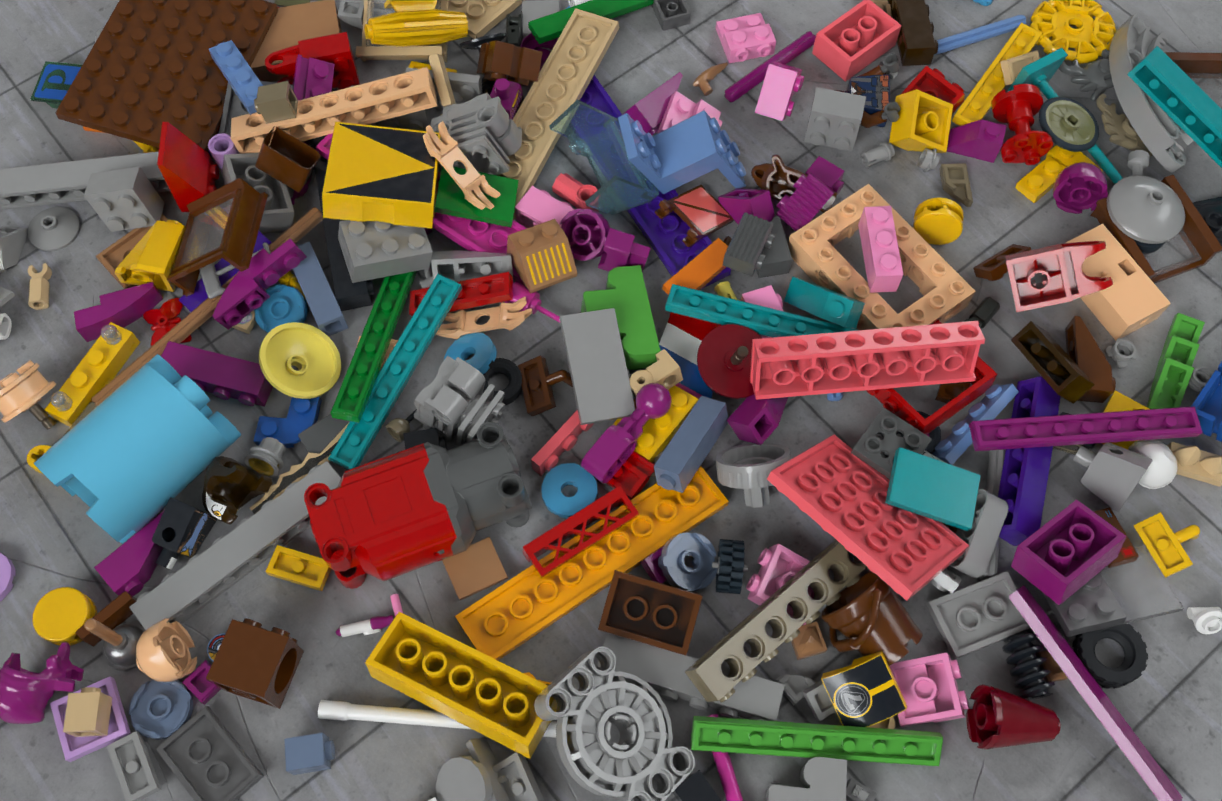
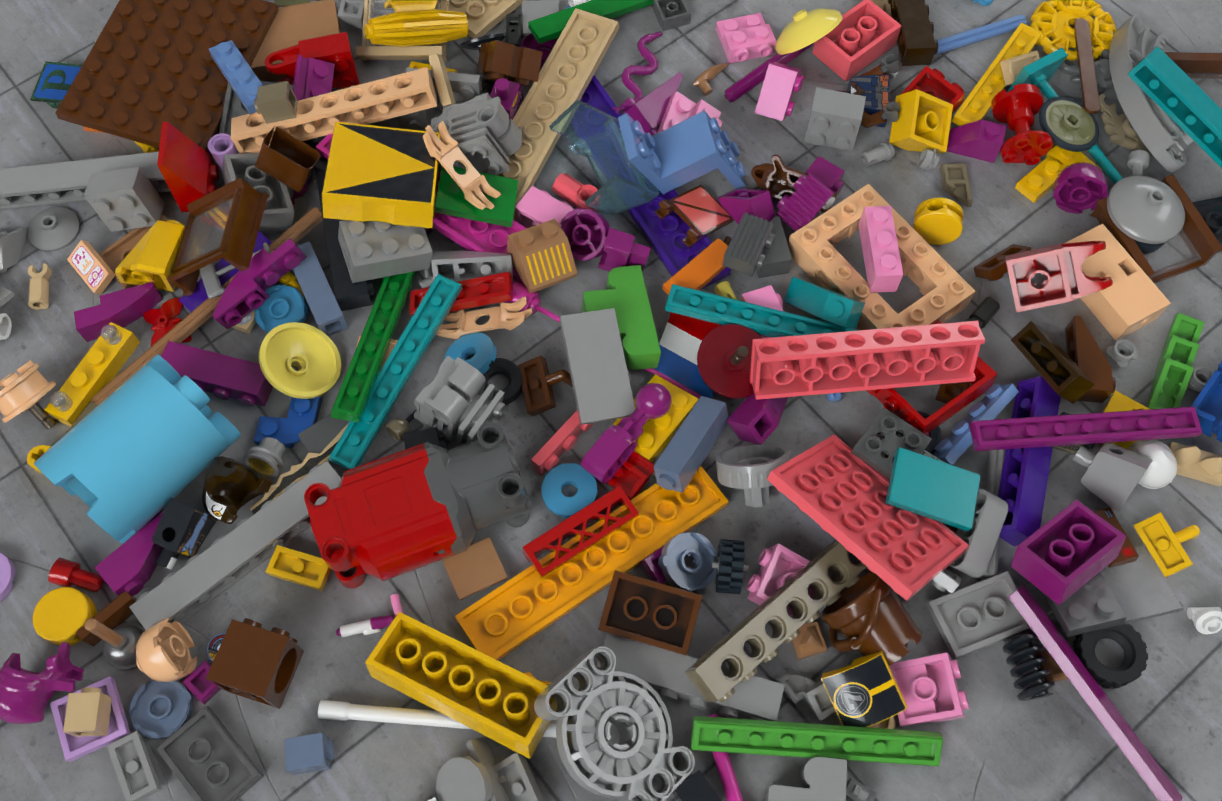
(68, 573): none -> red piece
(91, 267): none -> tile
(638, 70): none -> magenta animal
(663, 372): tan leg -> none
(807, 29): none -> light yellow dish
(1008, 720): dark red cone -> none
(1086, 66): none -> reddish brown piece

